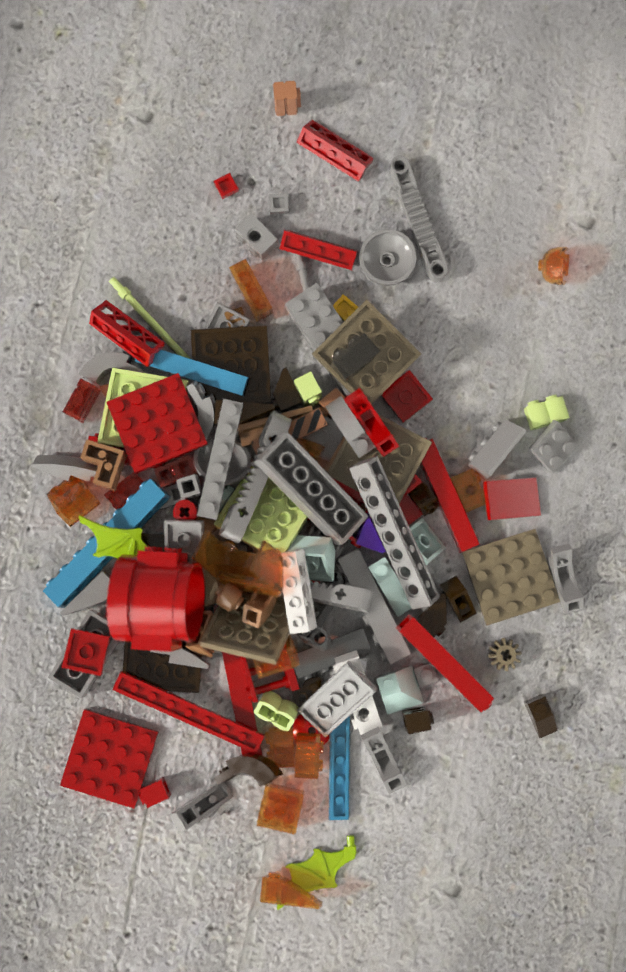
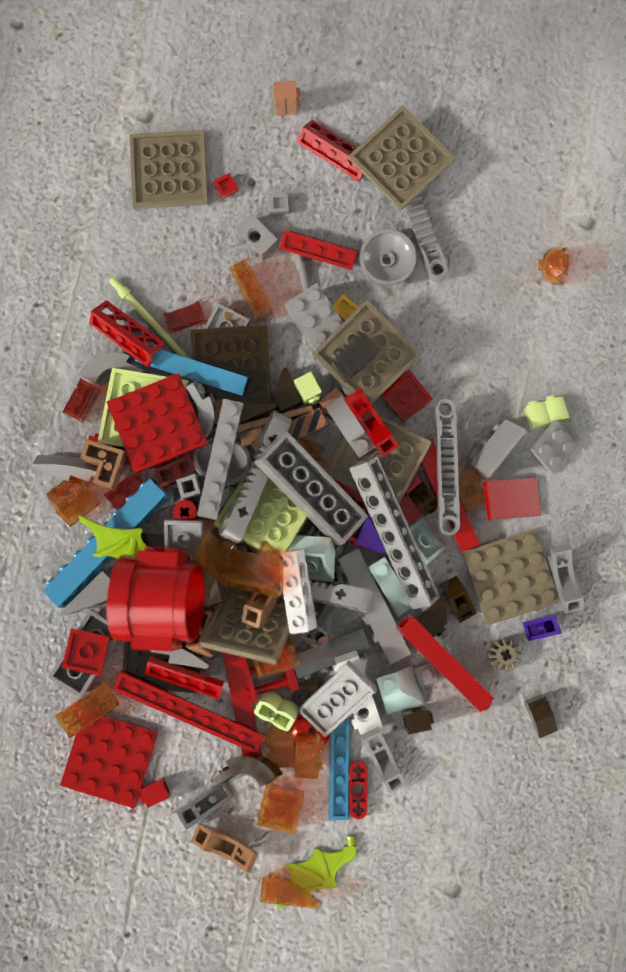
(87, 710): none -> clear orange brick
(168, 169): none -> dark tan plate
(184, 317): none -> clear red hinge
(184, 677): none -> red plate
(225, 845): none -> medium nougat arch
(229, 597): medium nougat head -> none
(353, 804): none -> red beam
(401, 158): none -> dark tan plate
(447, 467): none -> light grey gear
(542, 627): none -> dark purple slope

